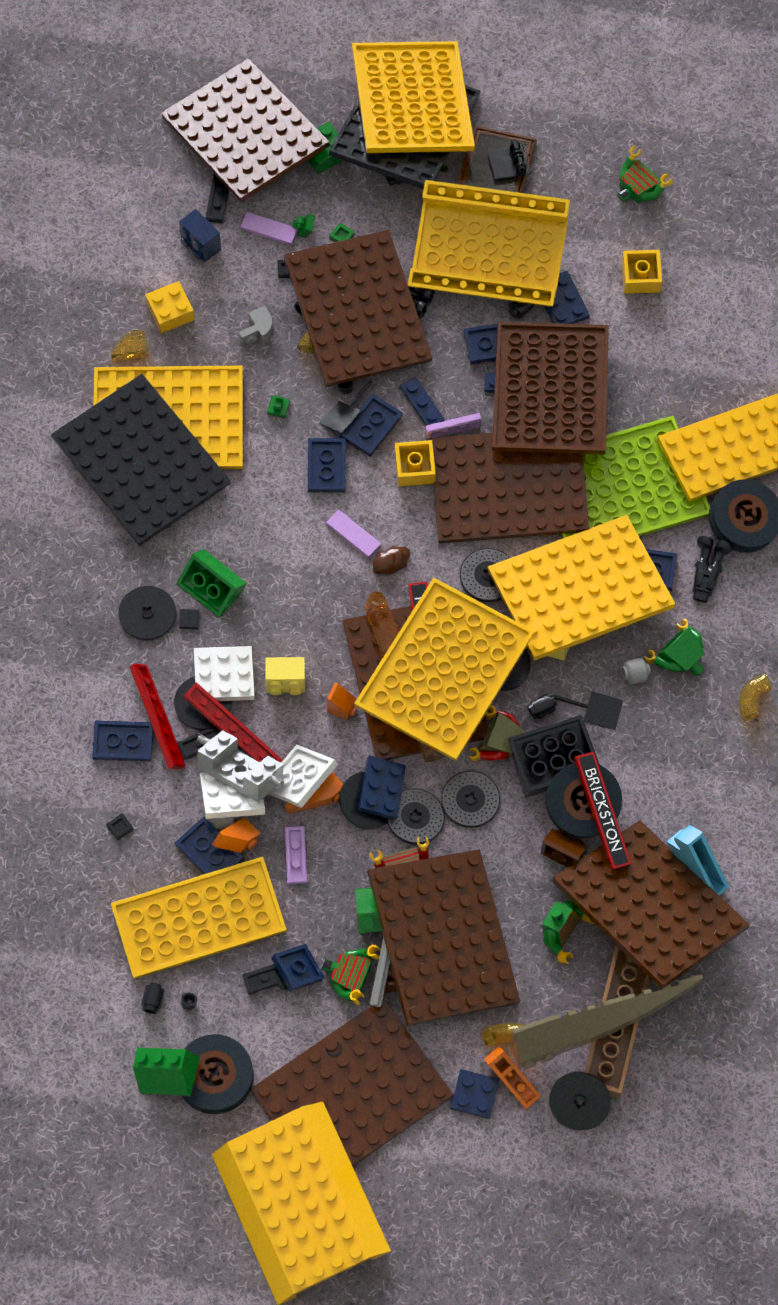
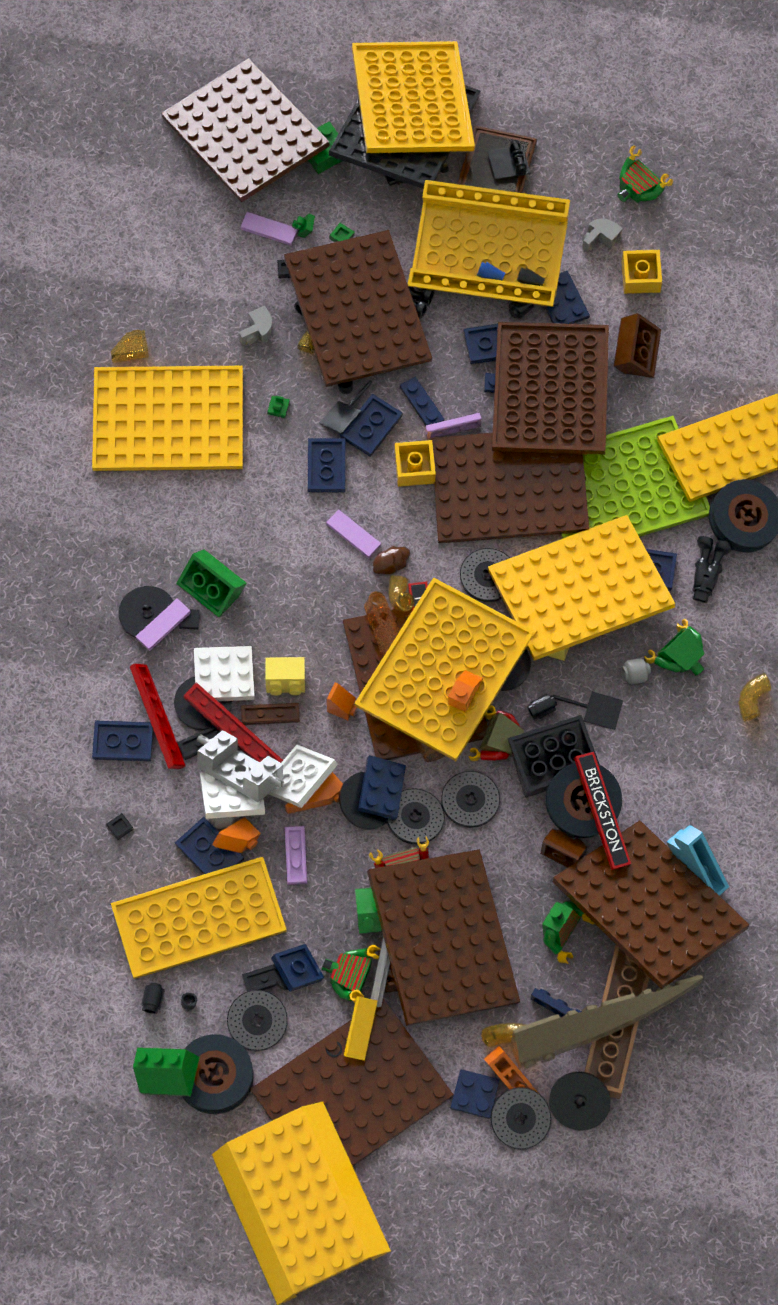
(140, 459): black plate -> none
(163, 624): none -> lavender tile
(170, 307): yellow brick -> none
(199, 236): dark blue brick -> none
(217, 201): black tile -> none
(265, 1006): none -> flat silver piece
(270, 713): none -> reddish brown tile
(360, 1028): none -> yellow tile
(398, 595): none -> clear yellow cylinder
(464, 690): none -> orange slope
(488, 271): none -> blue cone
(506, 1110): none -> flat silver piece
(527, 276): none -> black cone
(557, 1006): none -> dark blue plate
(603, 231): none -> light grey brick
(637, 346): none -> reddish brown slope

